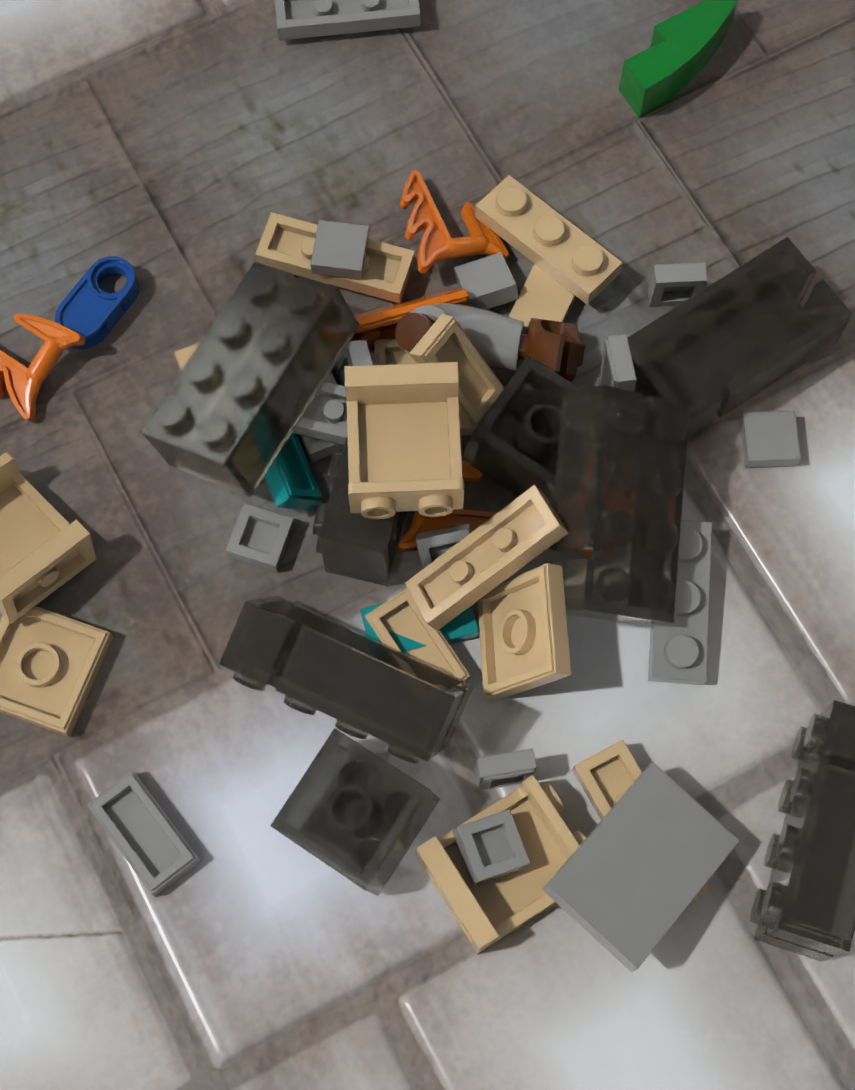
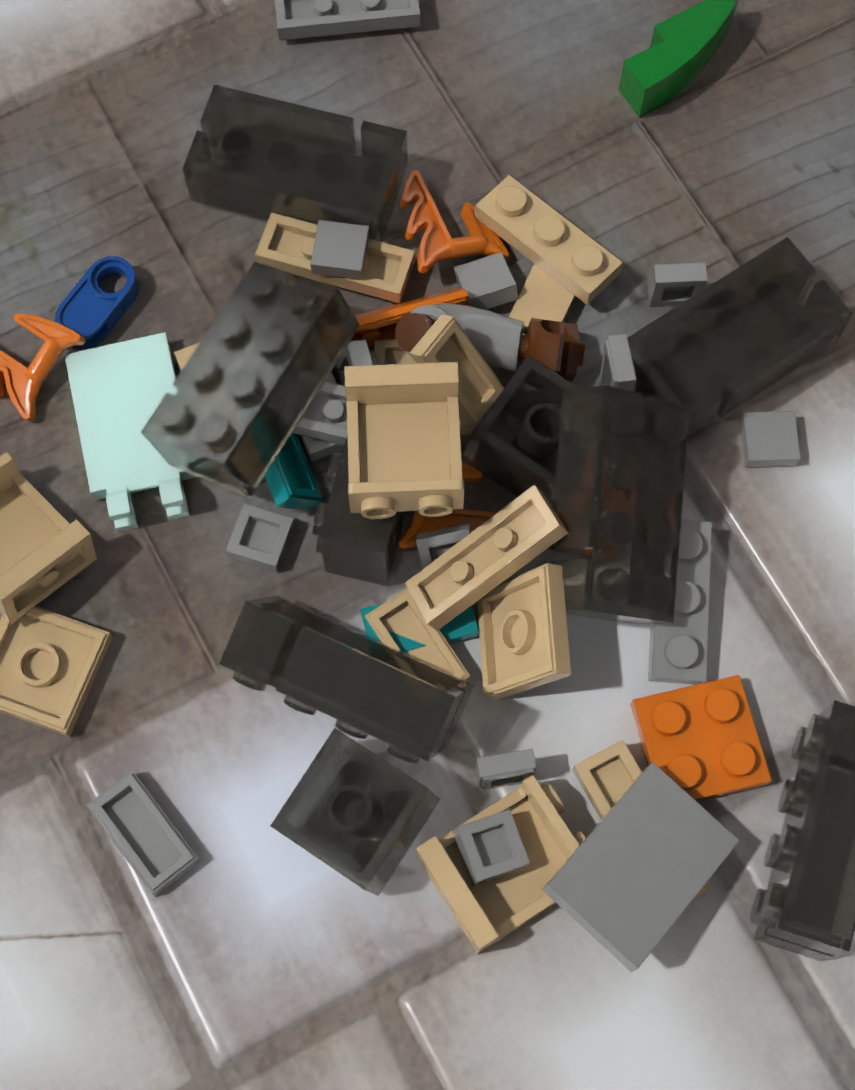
(113, 399): none -> light aqua tile
(294, 162): none -> clear smoke piece
(703, 738): none -> orange plate

